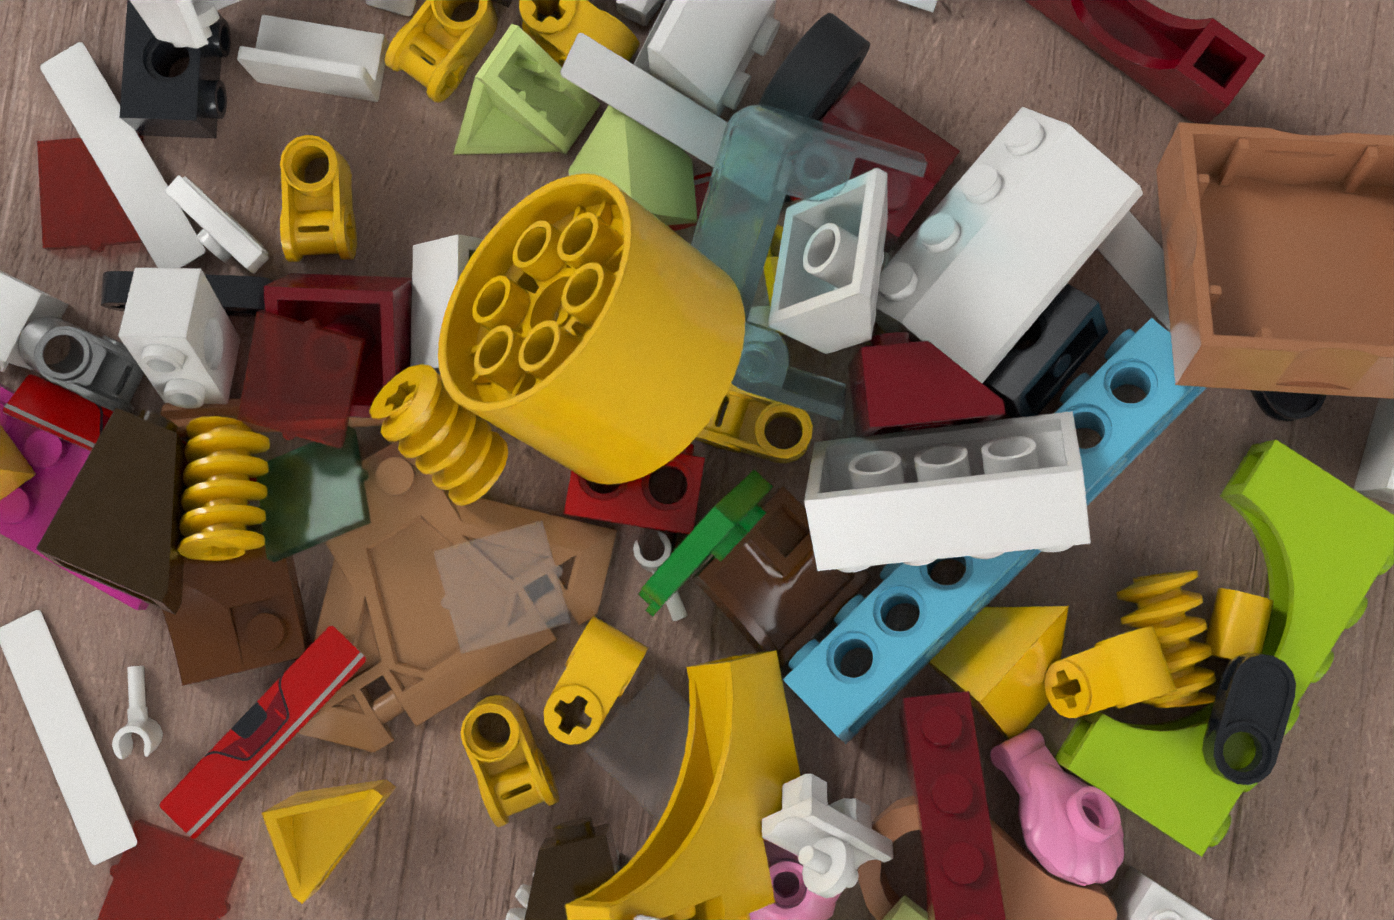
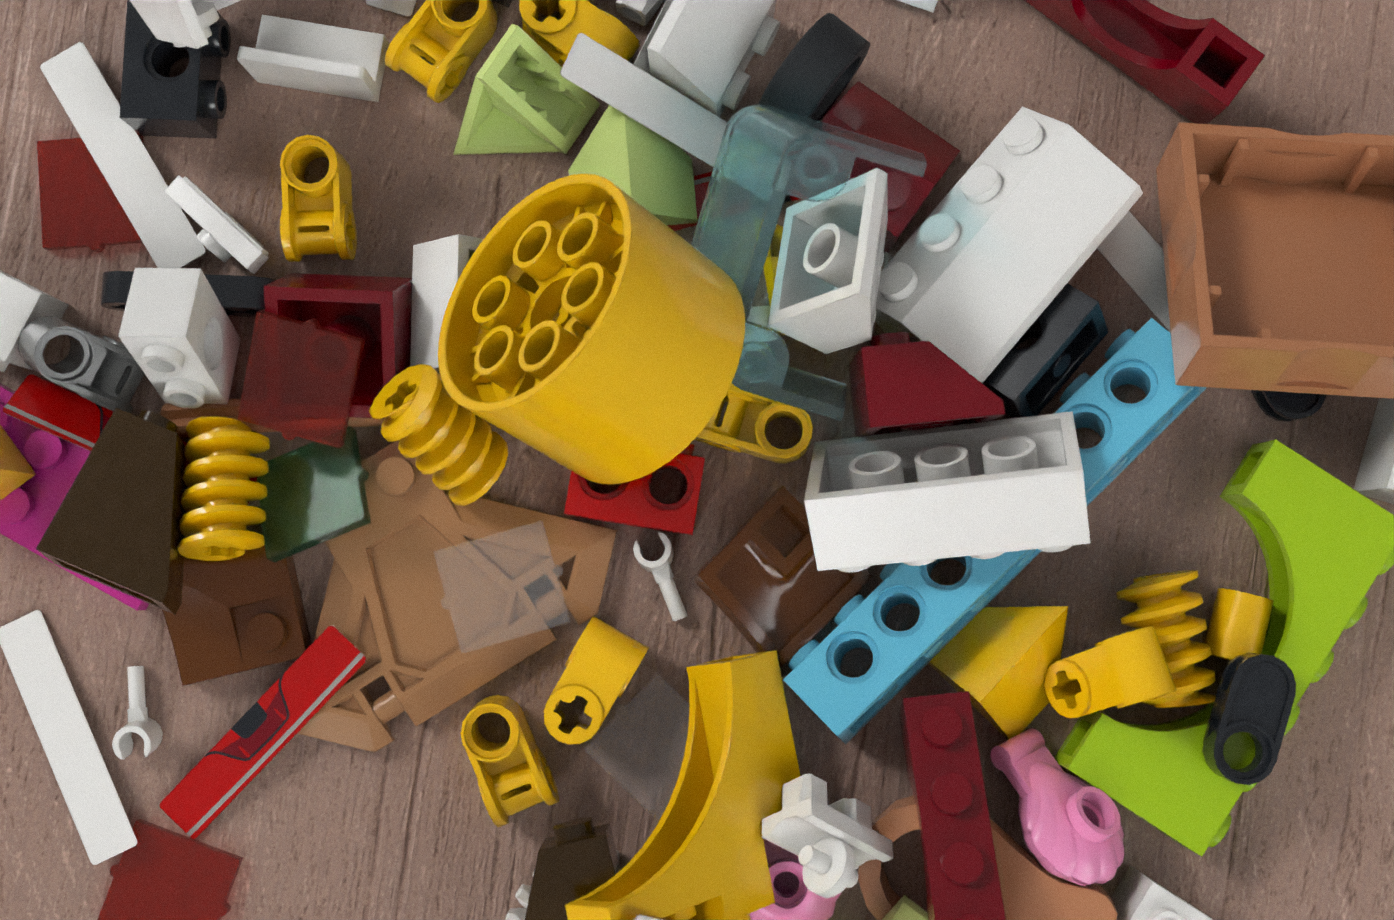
(319, 828): yellow slope -> none
(715, 535): green plate -> none

